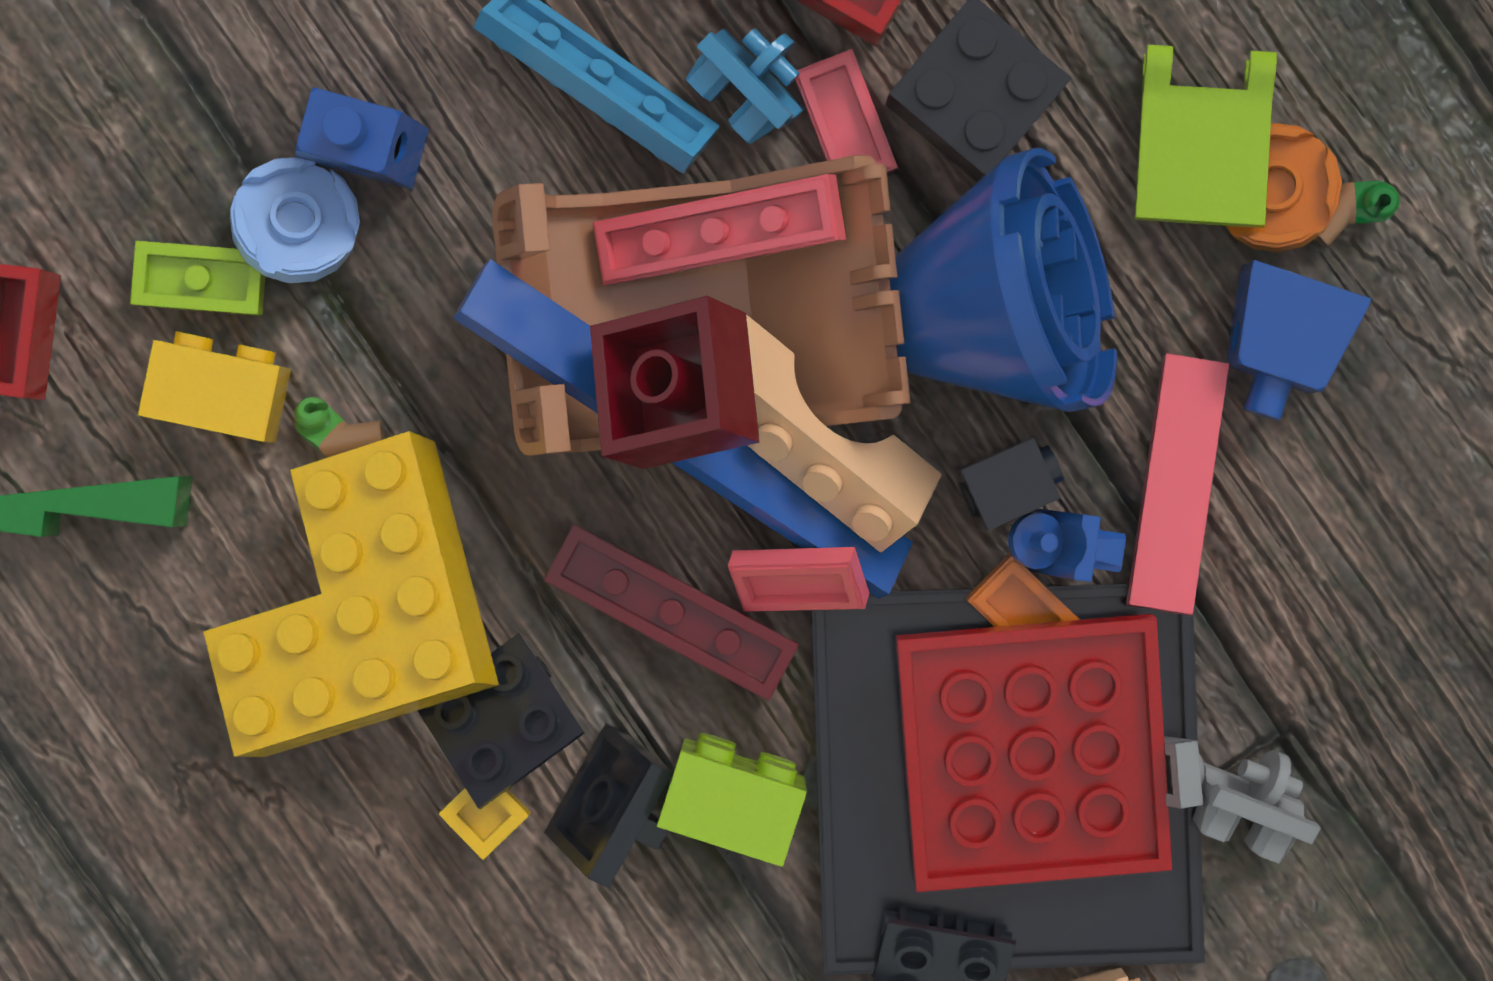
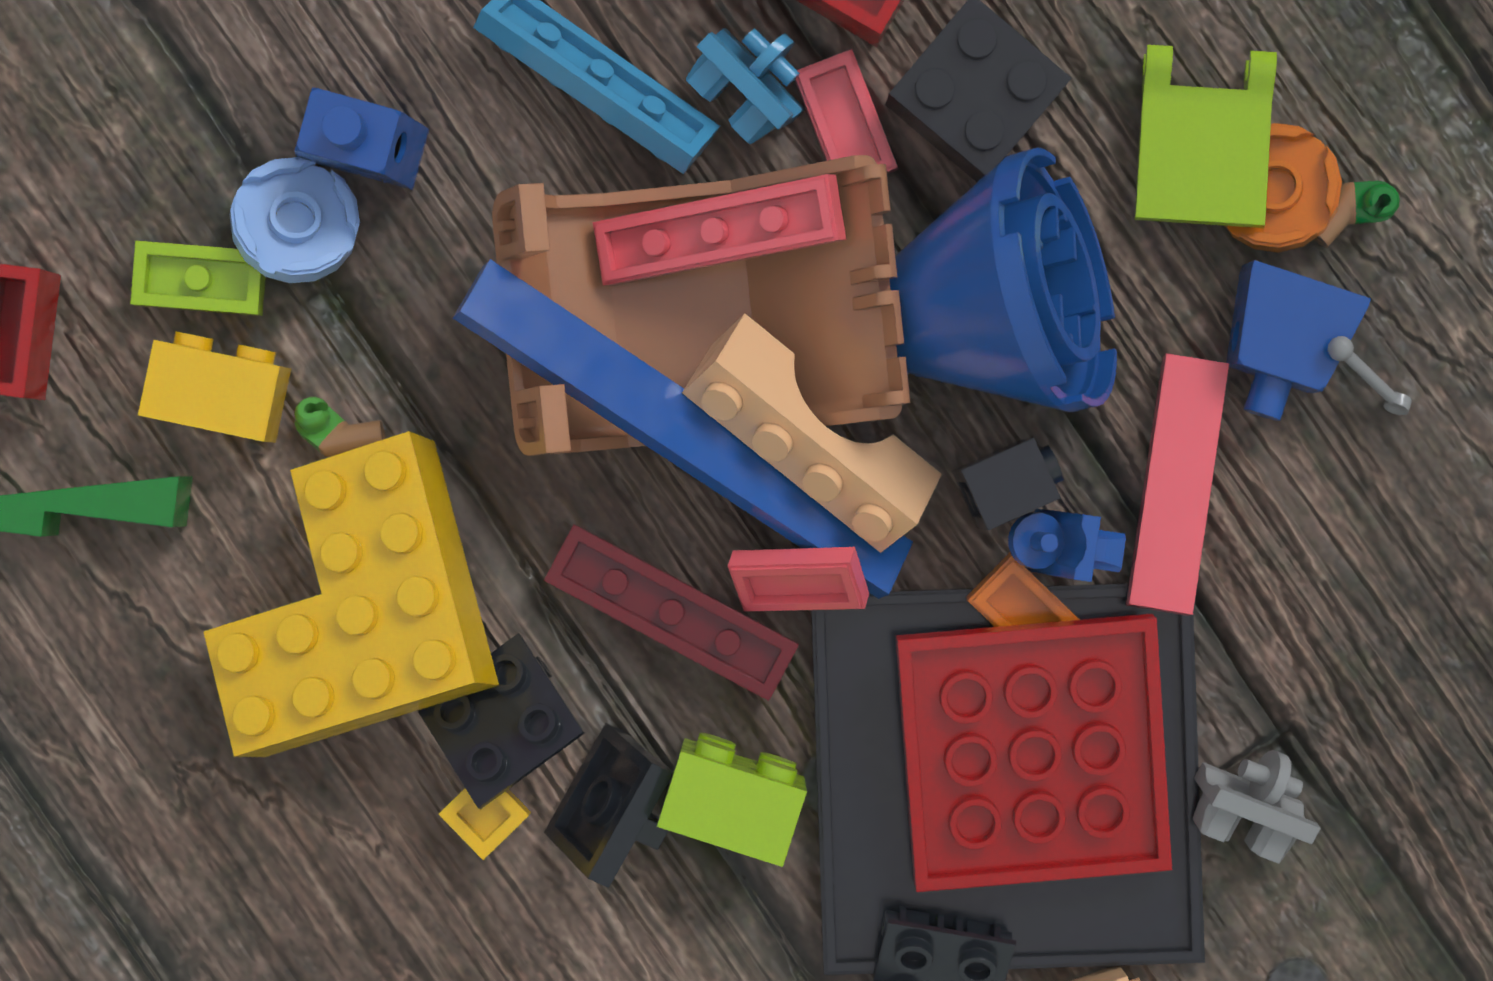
(674, 383): dark red brick -> none
(1184, 773): light grey plate -> none
(1341, 349): none -> light grey hinge

